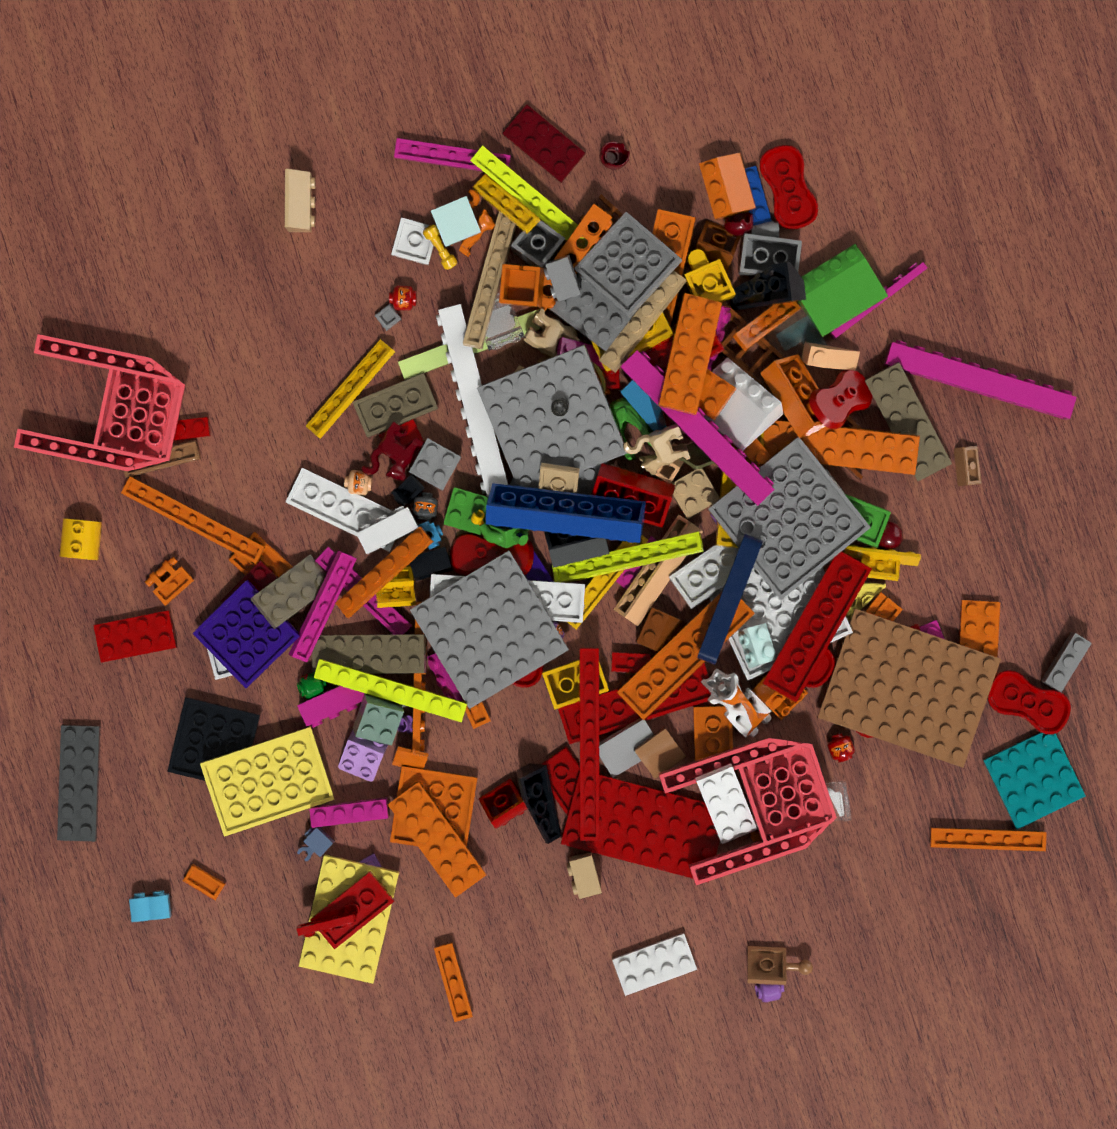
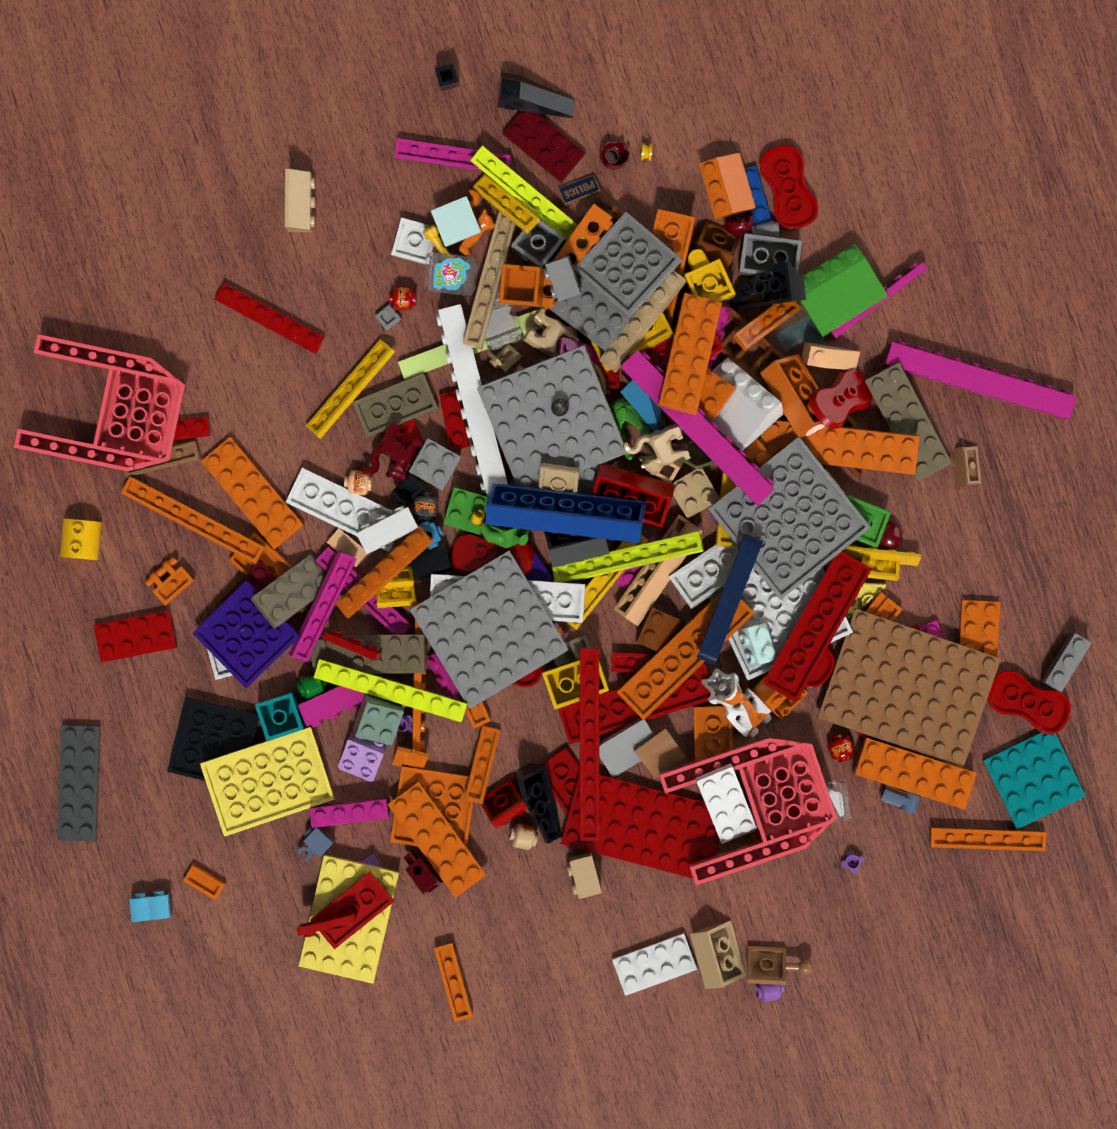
(252, 493): none -> orange plate
(269, 318): none -> red plate
(280, 716): none -> teal brick
(344, 543): none -> light nougat tile
(352, 644): none -> red plate
(428, 879): none -> dark red torso
(446, 77): none -> black brick
(450, 274): none -> panel
(453, 421): none -> red plate
(482, 764): none -> orange tile
(505, 358): none -> tan bracket
(523, 836): none -> tan head
(528, 96): none -> black wedge
(573, 652): none -> dark tan slope
(579, 190): none -> slope
(646, 151): none -> yellow bush
(718, 955): none -> tan slope
(847, 862): none -> medium lavender plate
(903, 799): none -> sand blue piece
(914, 773): none -> orange brick

